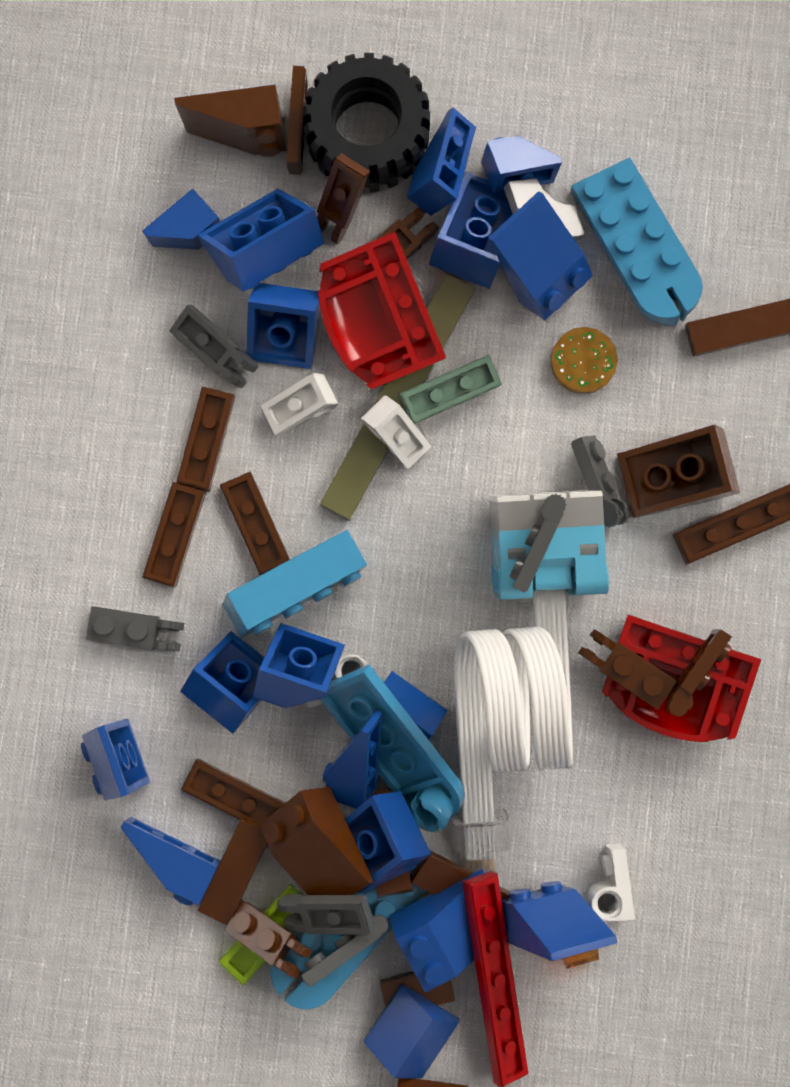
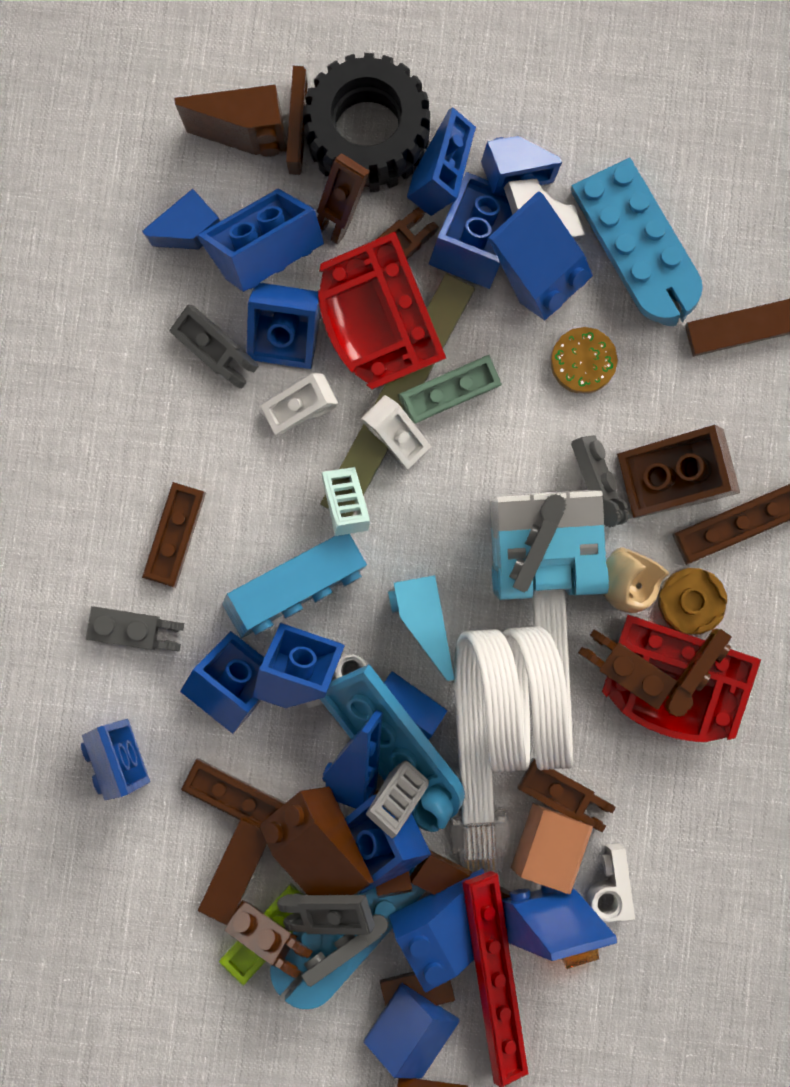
(175, 863): blue slope -> none
(206, 439): reddish brown tile -> none
(255, 522): reddish brown tile -> none
(347, 524): none -> light aqua slope
(399, 796): none -> light grey slope
(422, 615): none -> medium azure slope
(551, 849): none -> nougat slope
(563, 794): none -> reddish brown hinge
(627, 574): none -> tan piece
(692, 601): none -> pearl gold tile

